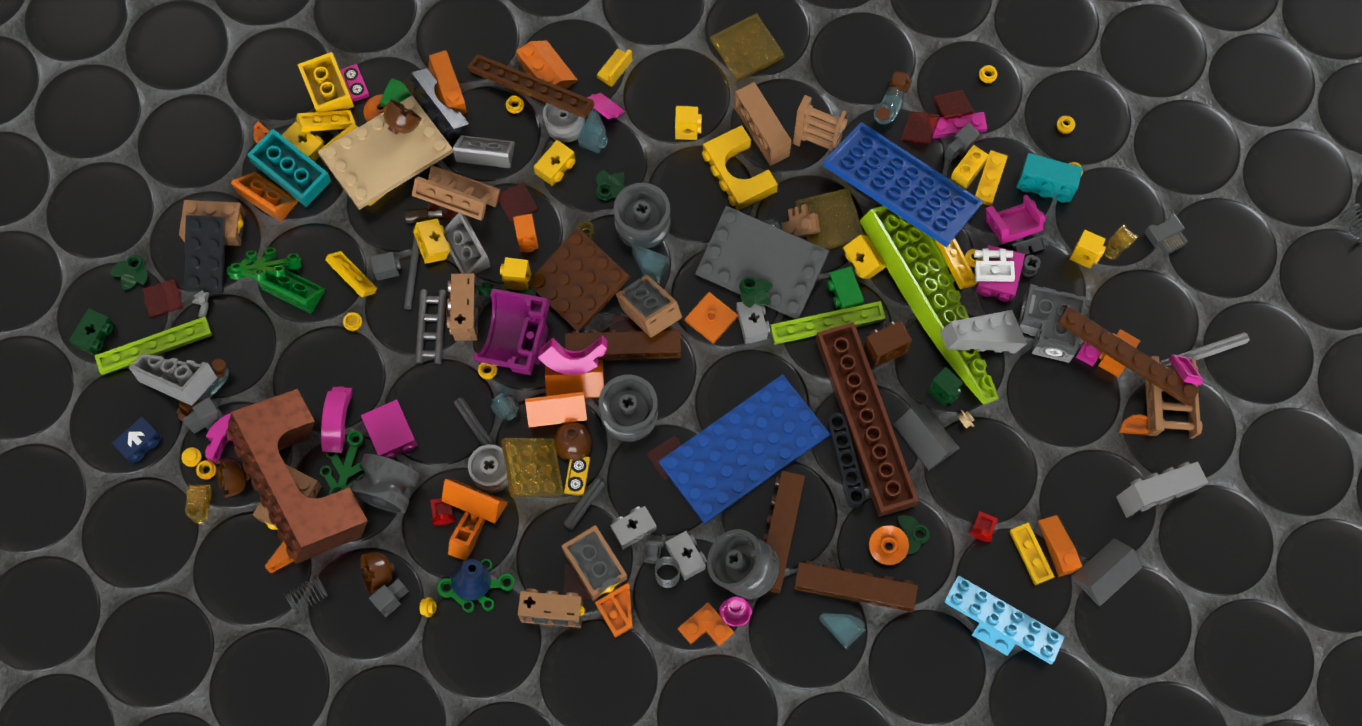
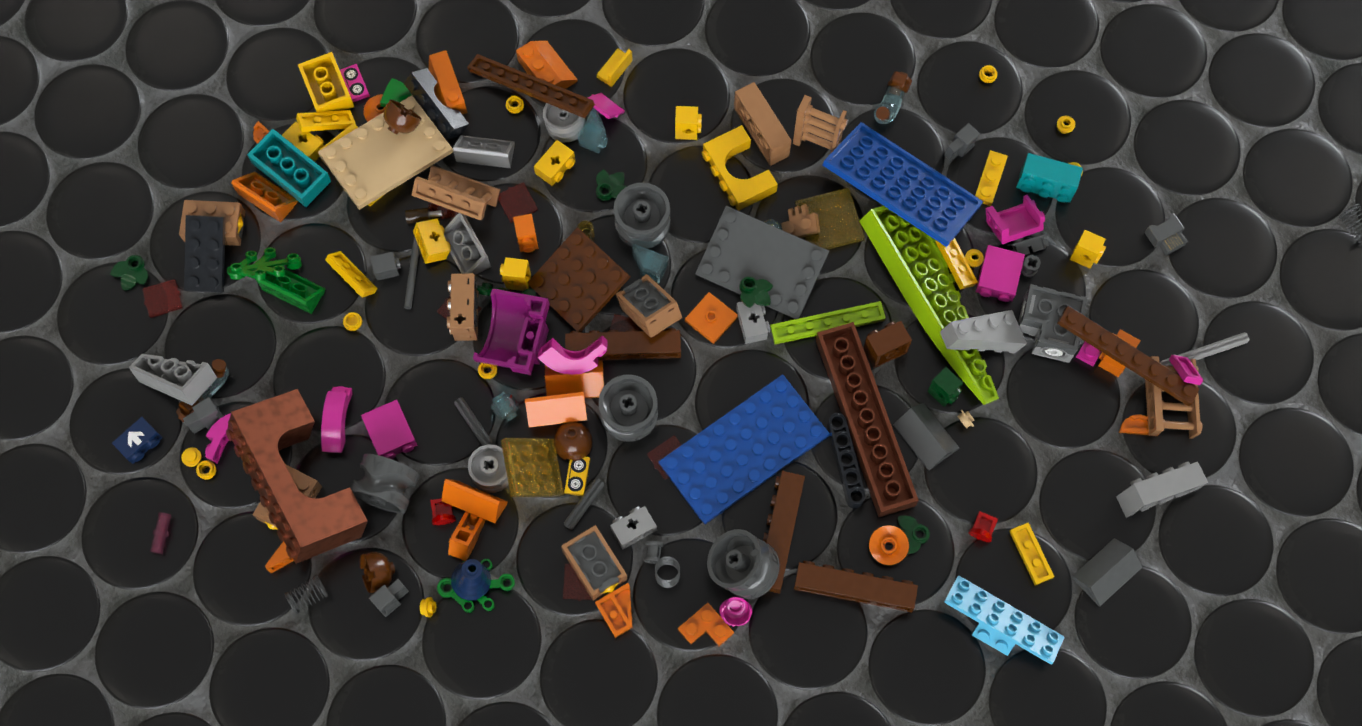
(83, 336): dark green brick -> none
(153, 345): lime plate -> none
(160, 533): none -> clear pink pin
(198, 499): clear yellow piece -> none
(202, 299): light grey plate -> none
(231, 476): reddish brown cylinder -> none
(347, 470): green plant -> none
(438, 335): flat silver bar -> none
(551, 608): medium nougat piece -> none
(677, 547): light grey brick -> none
(747, 47): clear yellow plate -> none
(843, 627): clear light blue slope -> none
(845, 288): green brick -> none
(872, 260): yellow brick -> none
(920, 127): clear red piece -> none
(952, 126): dark pink plate -> none
(953, 105): clear red piece -> none
(969, 167): yellow brick -> none
(994, 270): white plate -> none
(1059, 546): orange slope -> none
(1121, 241): clear yellow piece -> none

